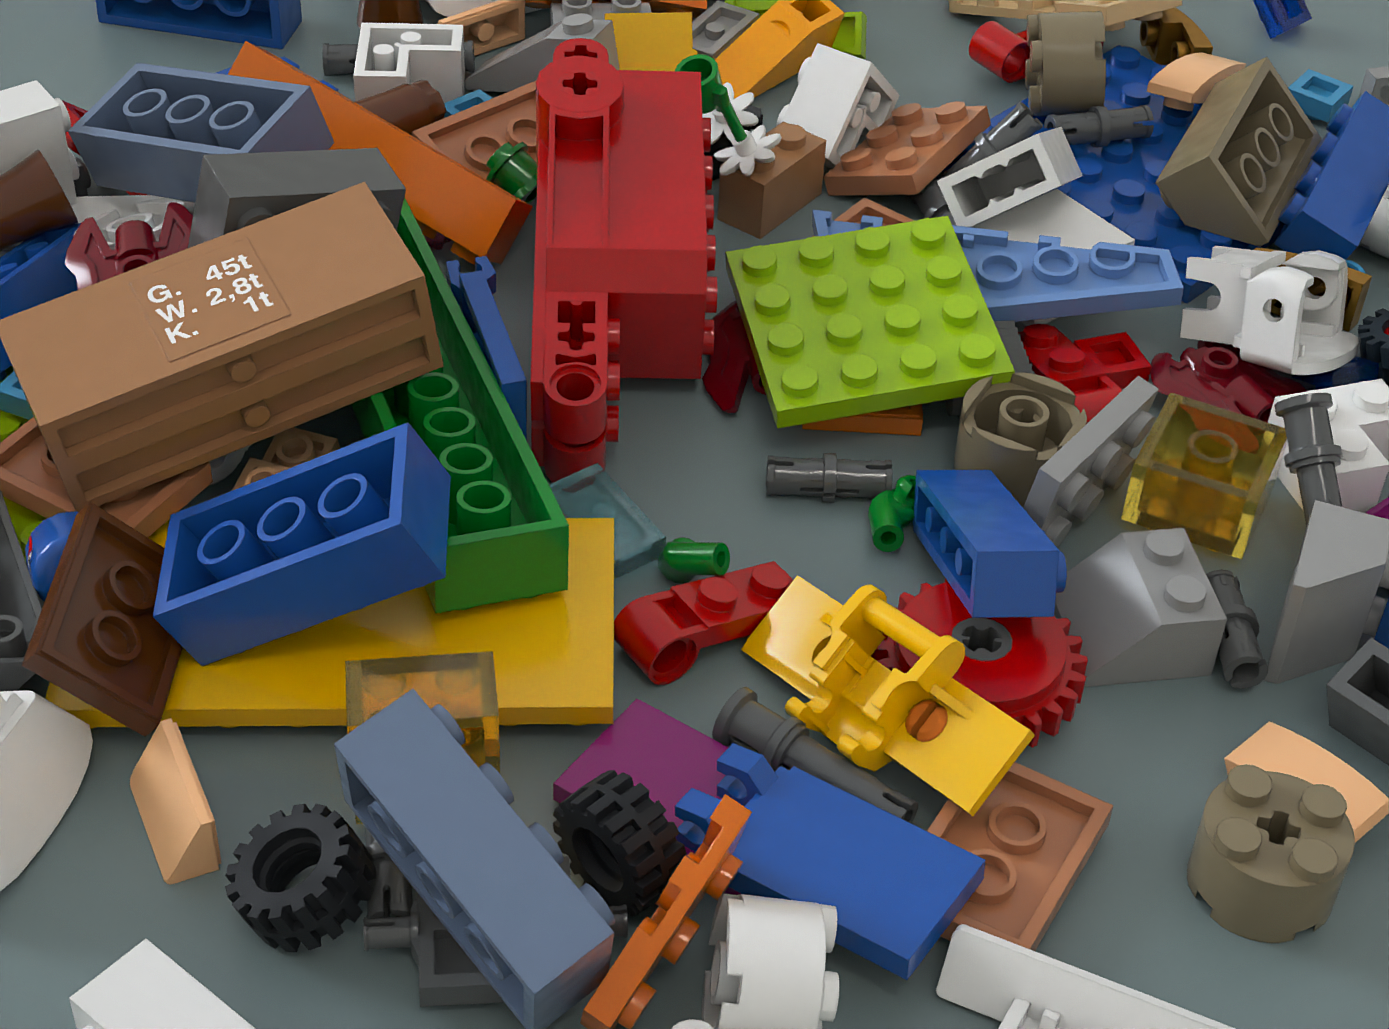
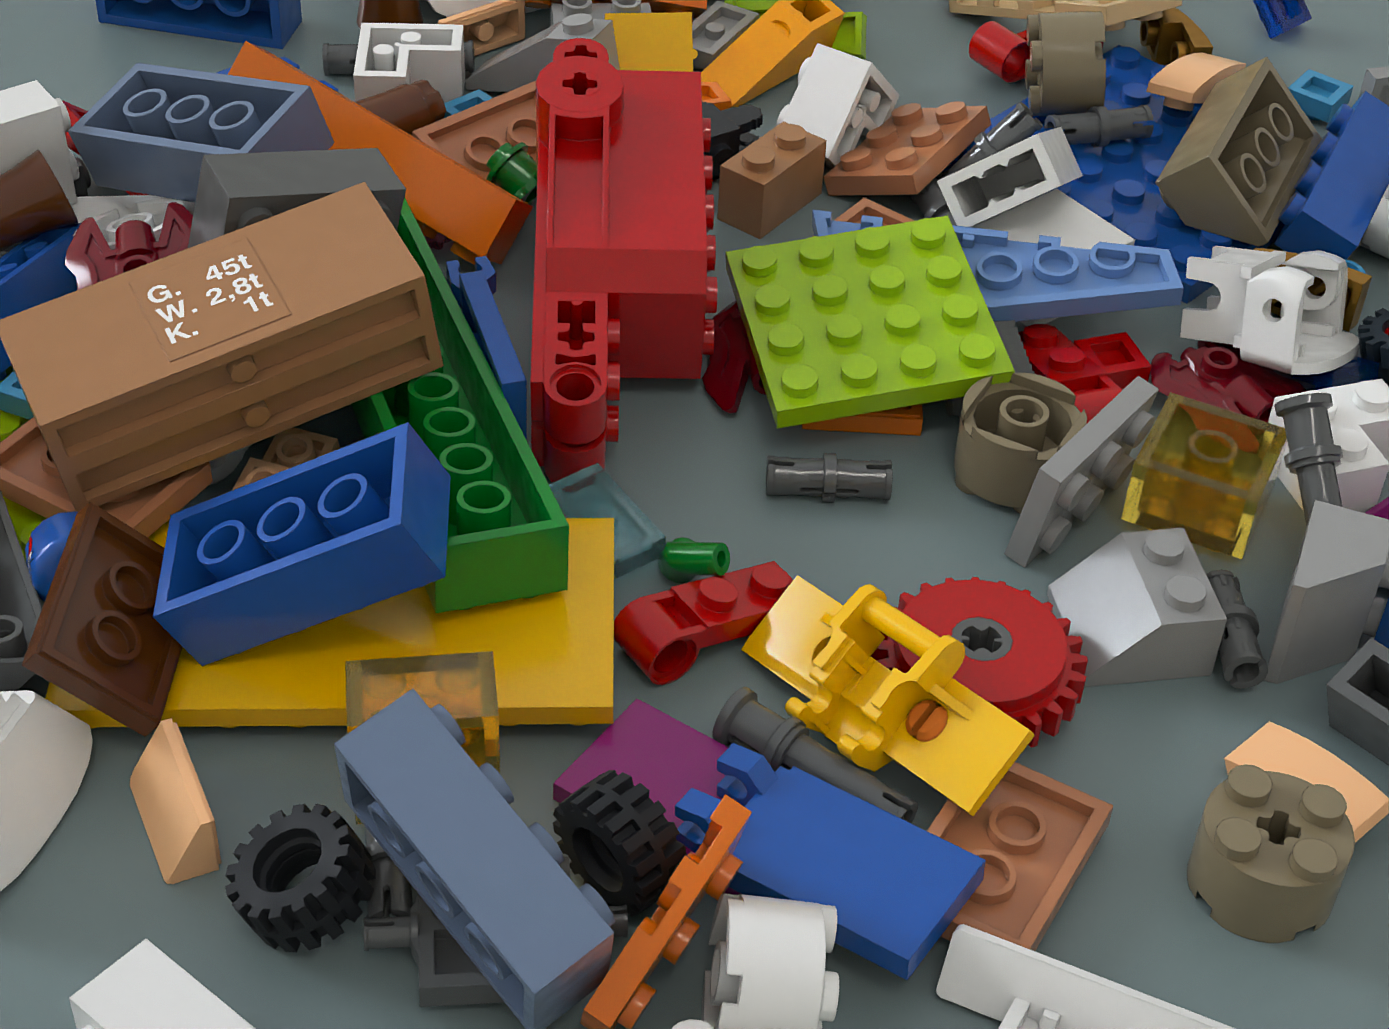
(729, 116): white plant -> none
(892, 512): green arm -> none
(987, 544): blue brick -> none

